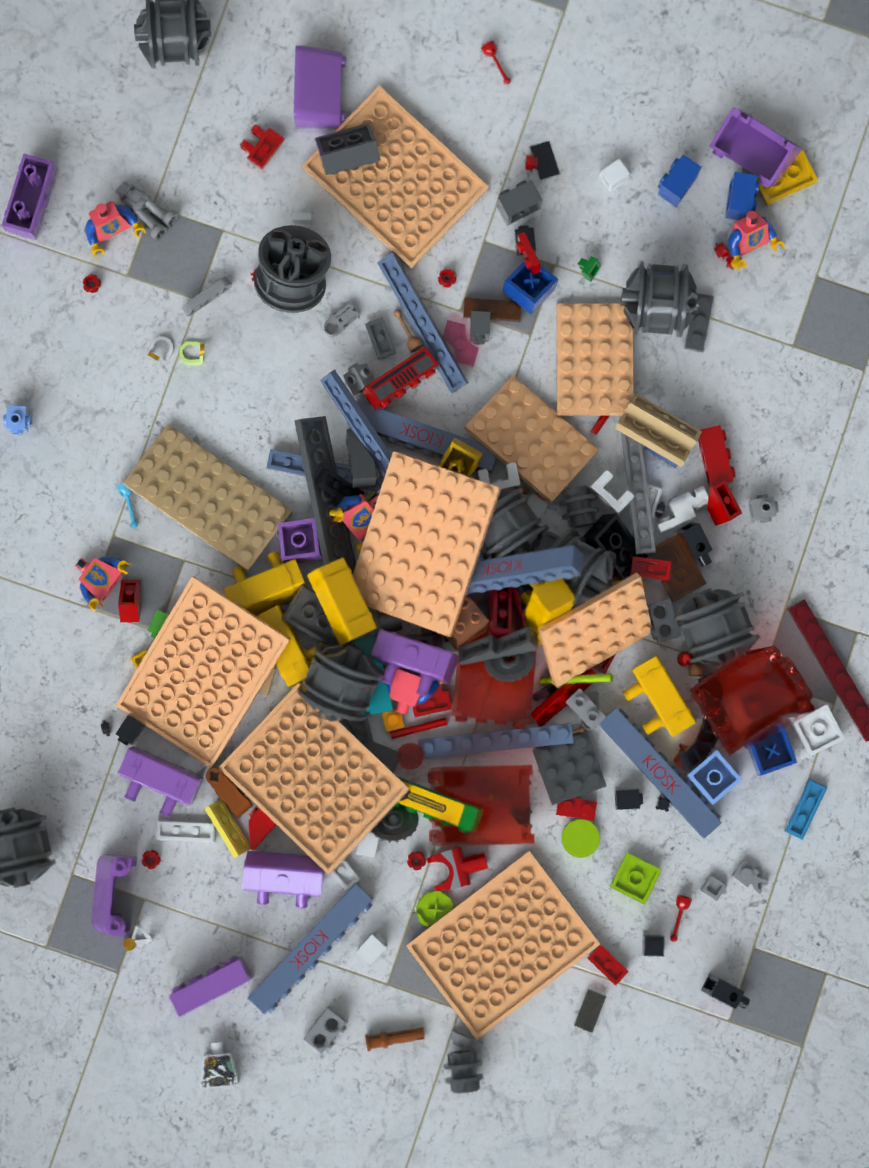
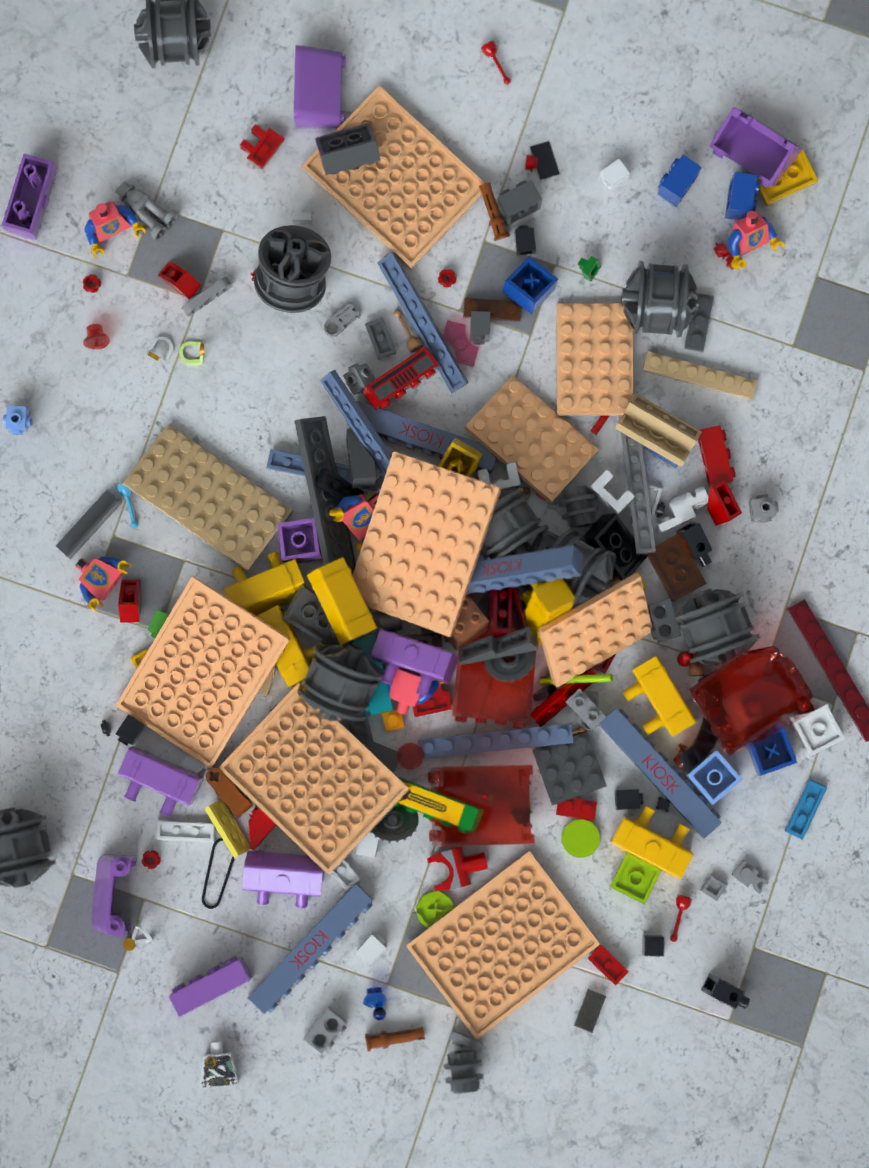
(88, 524): none -> dark grey panel
(95, 337): none -> clear red piece
(179, 280): none -> red slope
(207, 877): none -> black piece
(376, 1000): none -> clear blue animal
(418, 728): red bar -> none
(421, 860): red plate -> none
(496, 220): none -> dark orange pin
(530, 260): red plate -> none
(651, 568): red plate -> none
(651, 847): none -> yellow piece
(700, 375): none -> tan plate

